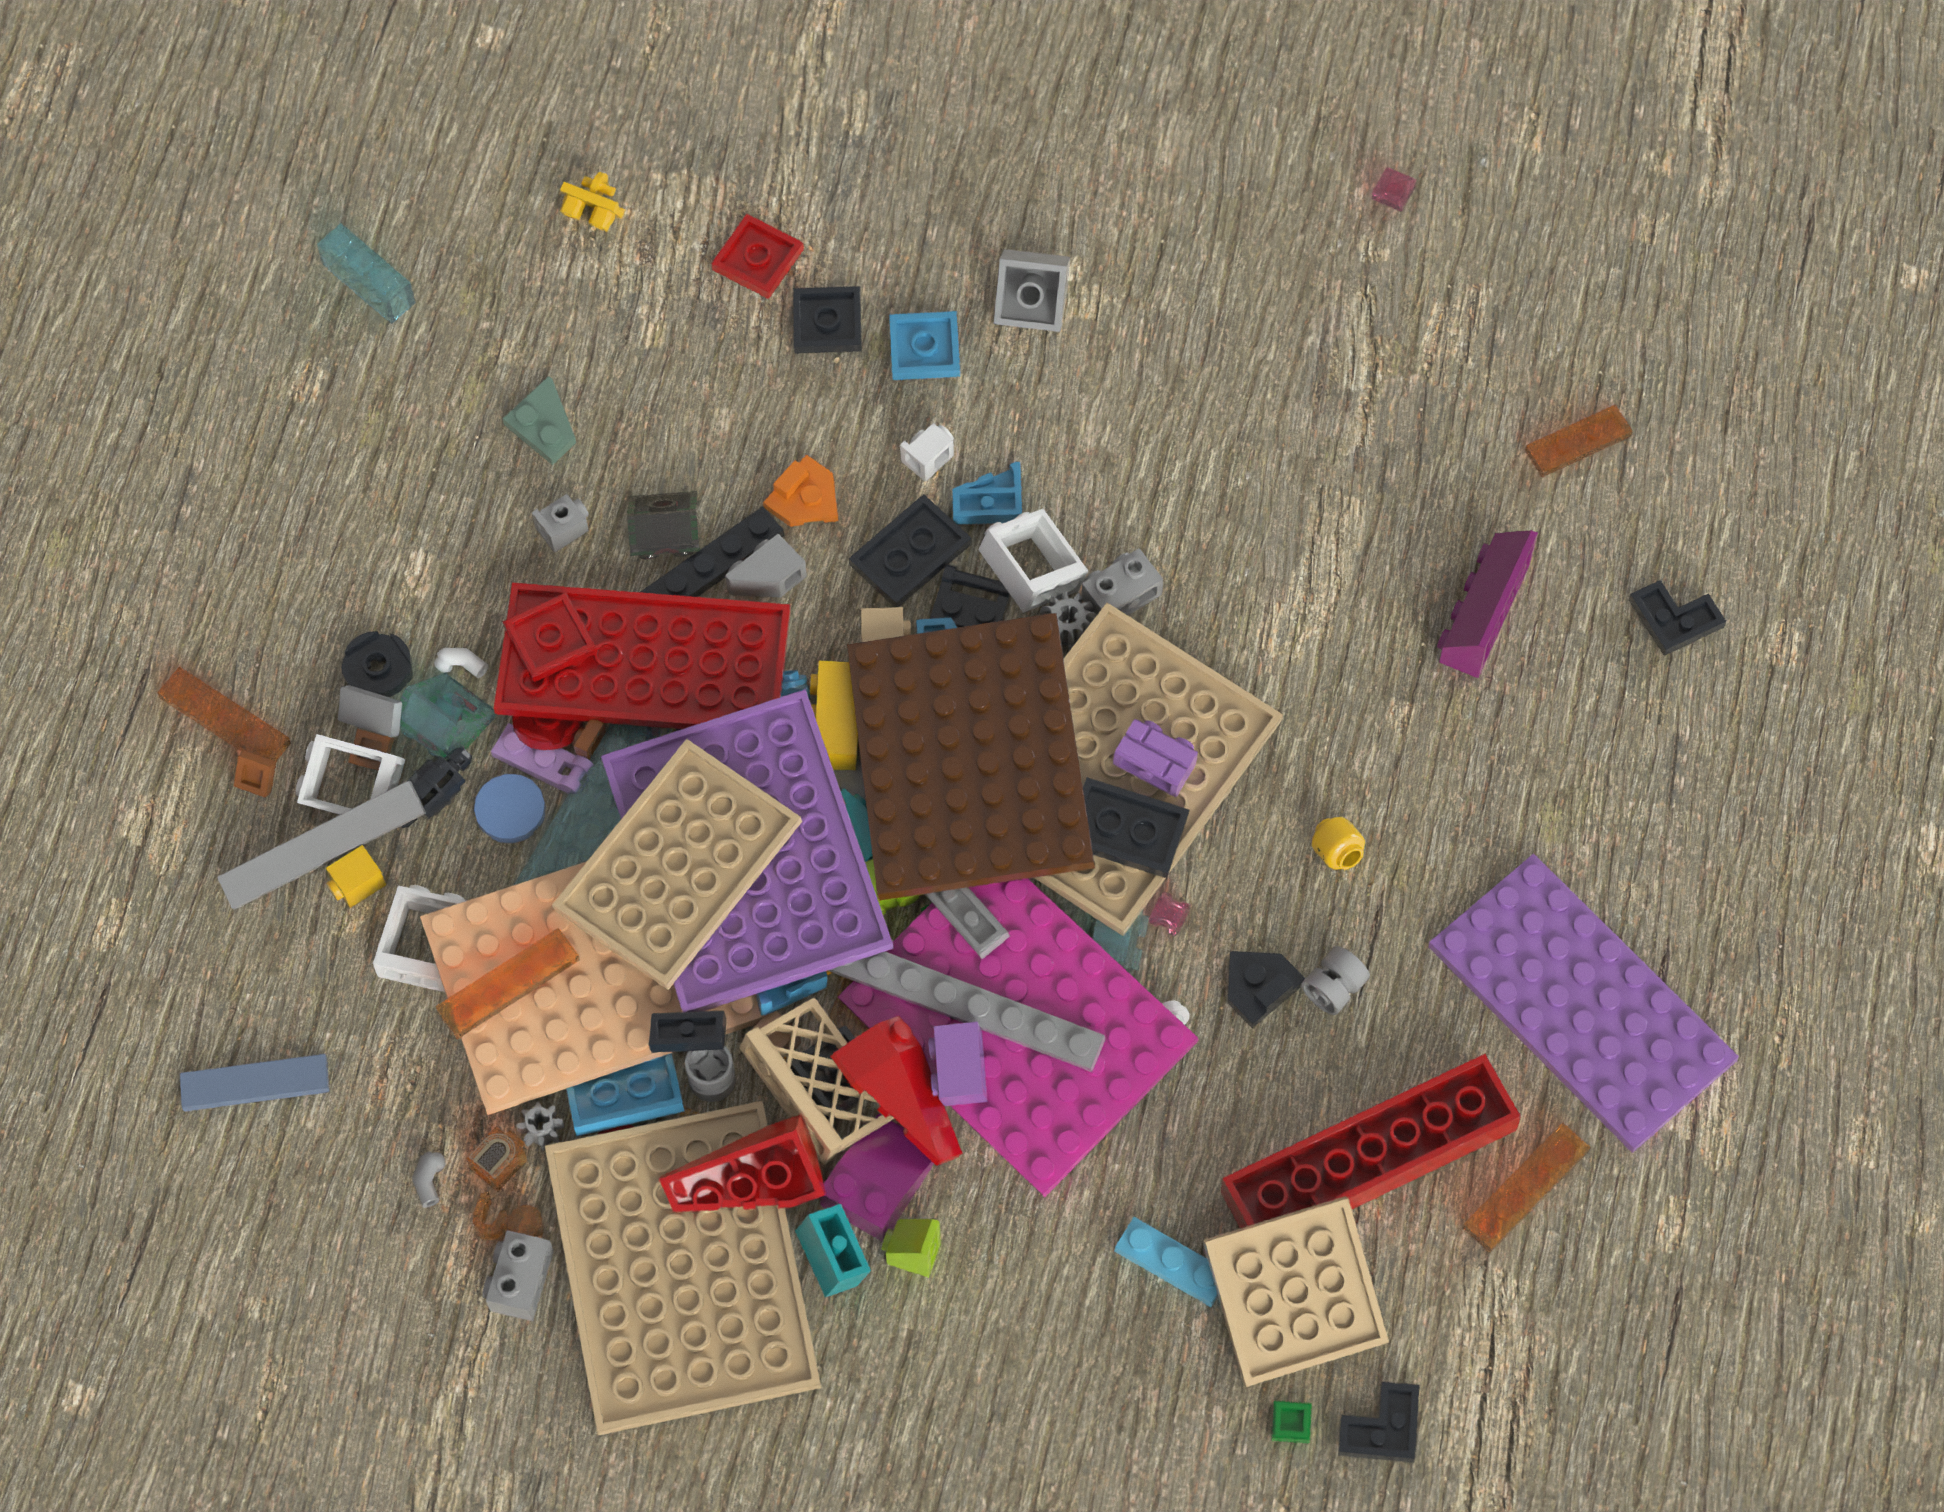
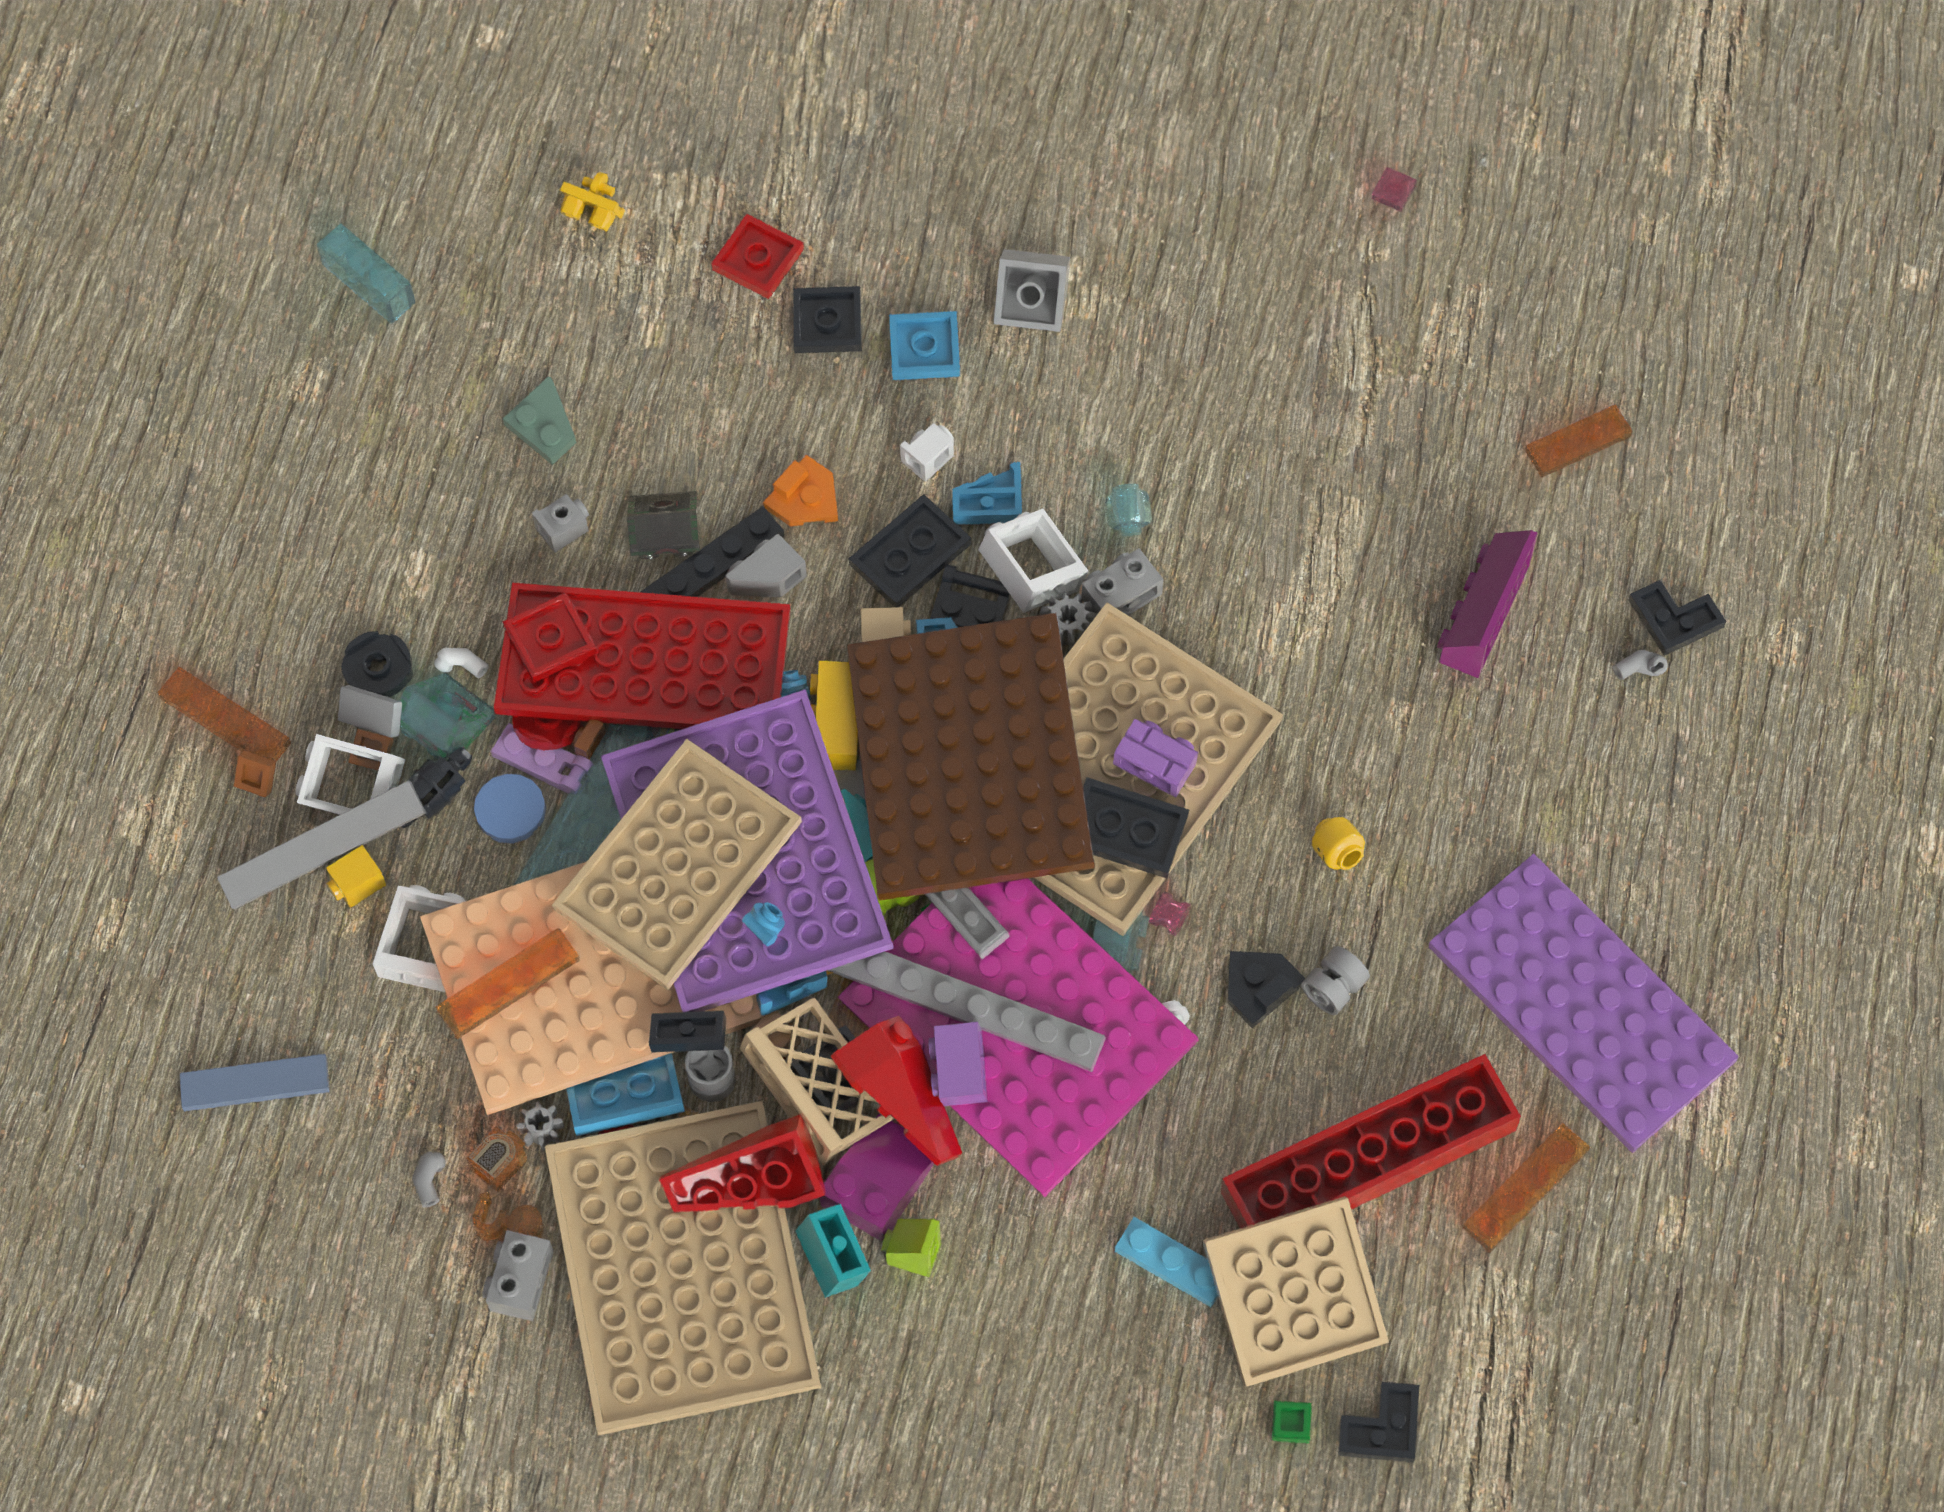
(765, 922): none -> dark azure plate
(1128, 509): none -> clear light blue head
(1641, 662): none -> light grey arm

